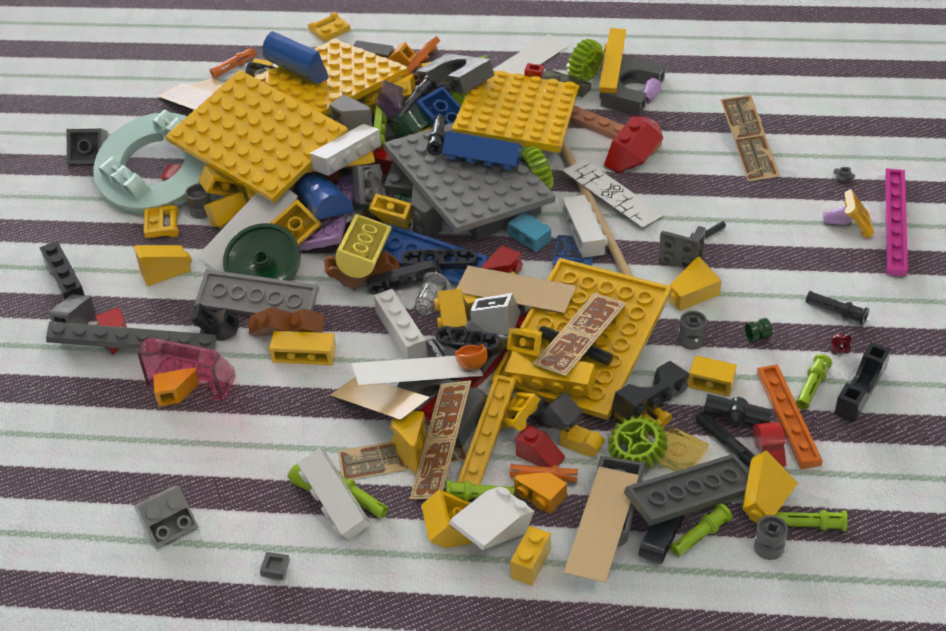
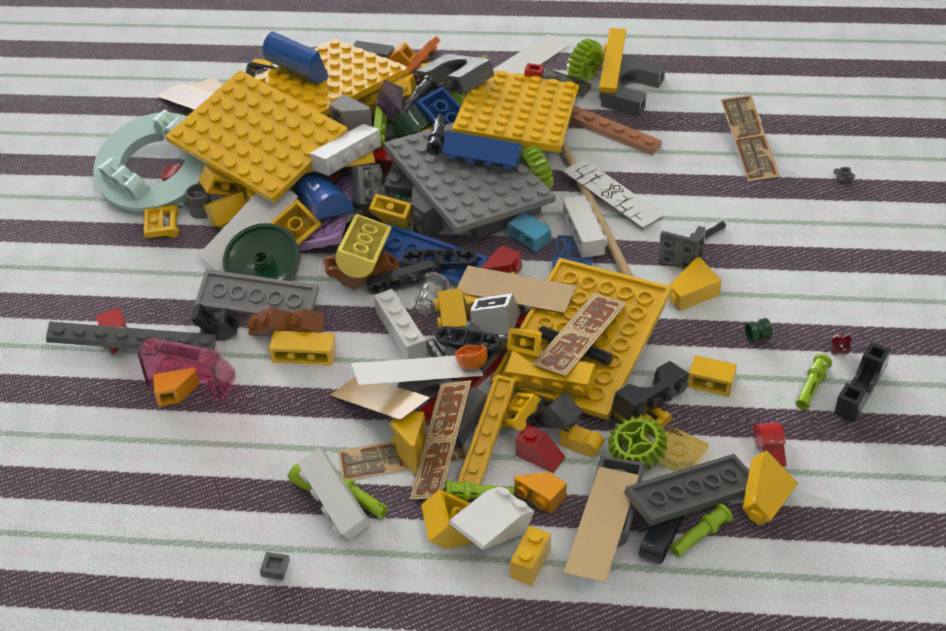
(61, 270): black arch -> none
(74, 309): dark grey slope -> none
(84, 144): dark grey slope -> none
(161, 262): yellow slope -> none
(166, 516): light grey slope -> none
(248, 54): orange pin -> none
(330, 30): yellow plate -> none
(561, 473): orange pin -> none
(633, 144): red wedge -> none
(652, 88): lavender cone -> none
(692, 330): dark grey wheel -> none
(725, 438): black axle -> none
(737, 410): black piece -> none
(770, 537): dark grey wheel -> none
(789, 417): orange tile -> none
(823, 519): lime pin -> none
(837, 217): lavender cone -> none
(846, 309): black pin -> none
(858, 213): yellow plate -> none
(896, 223): dark pink plate -> none

